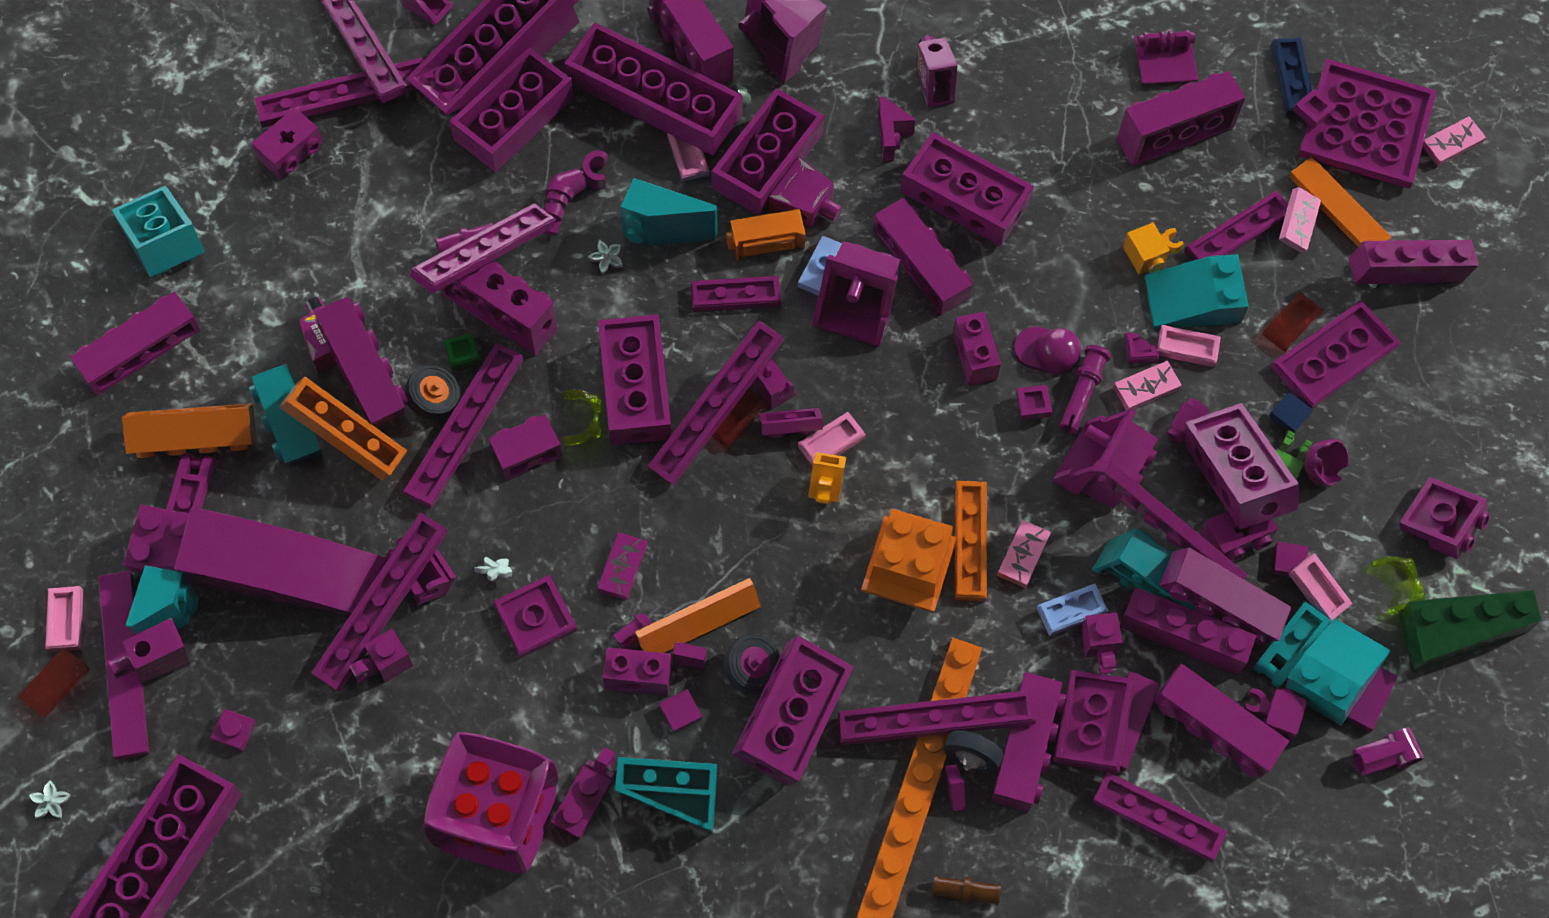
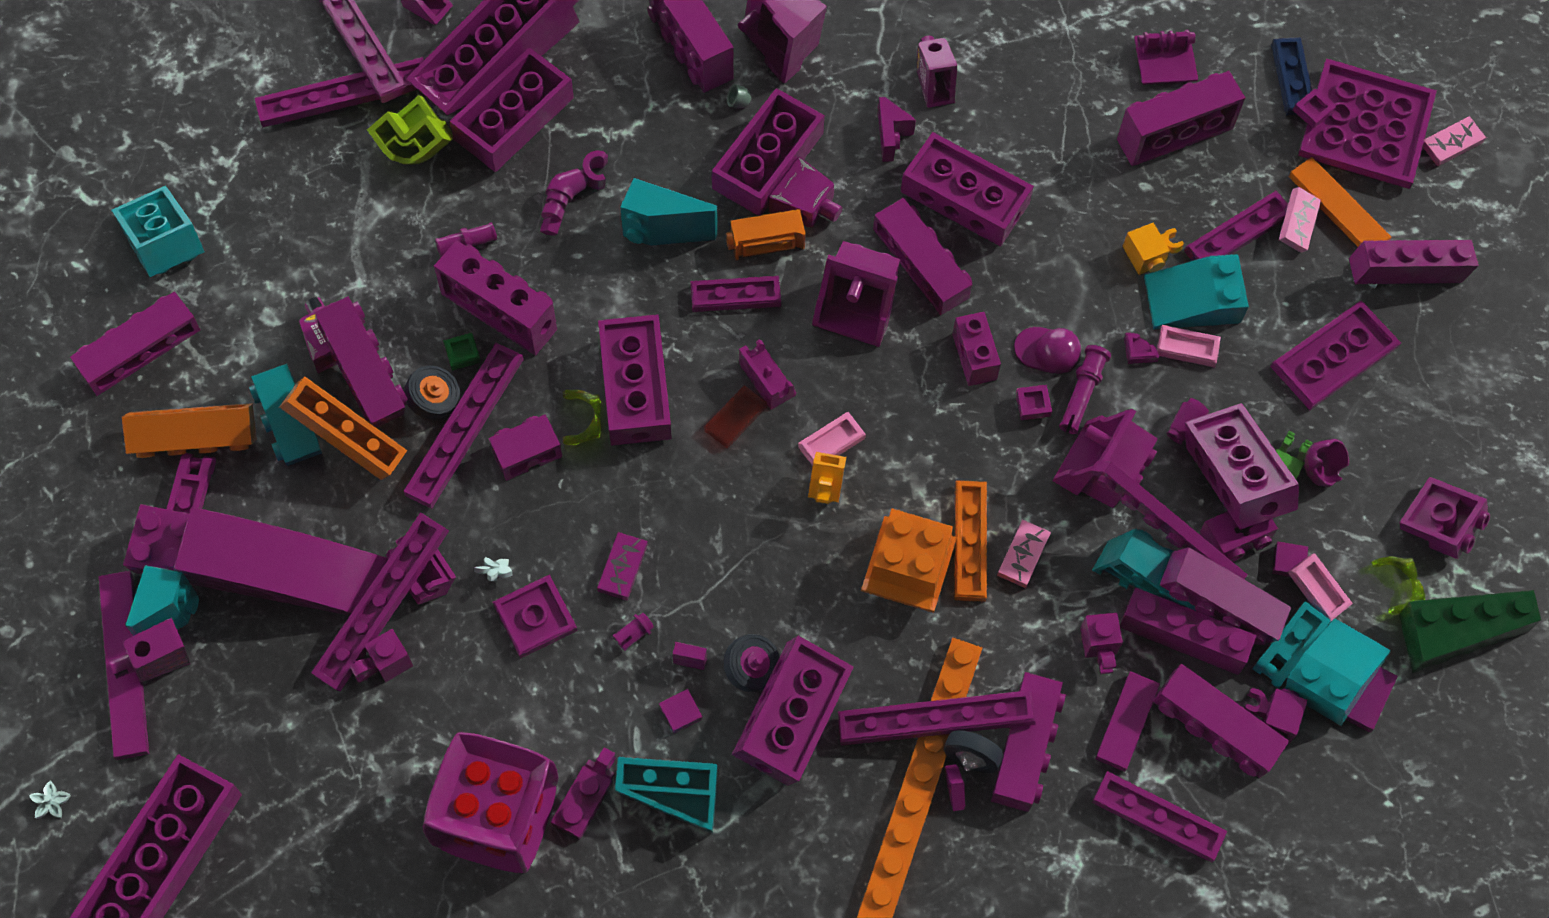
(54, 682): clear red tile -> none
(64, 618): bright pink tile -> none
(233, 730): magenta plate -> none
(287, 143): magenta brick -> none
(412, 133): none -> lime brick
(482, 248): magenta tile -> none
(606, 256): light aqua plant -> none
(637, 671): magenta brick -> none
(654, 88): magenta brick -> none
(689, 159): bright pink tile -> none
(699, 618): orange tile -> none
(716, 403): magenta plate -> none
(801, 421): magenta plate -> none
(813, 273): light blue plate -> none
(966, 890): reddish brown pin -> none
(1071, 609): light blue plate -> none
(1094, 721): magenta tile -> none
(1147, 386): bright pink tile -> none
(1291, 413): dark blue tile -> none
(1292, 322): clear red tile -> none
(1394, 750): magenta piece -> none

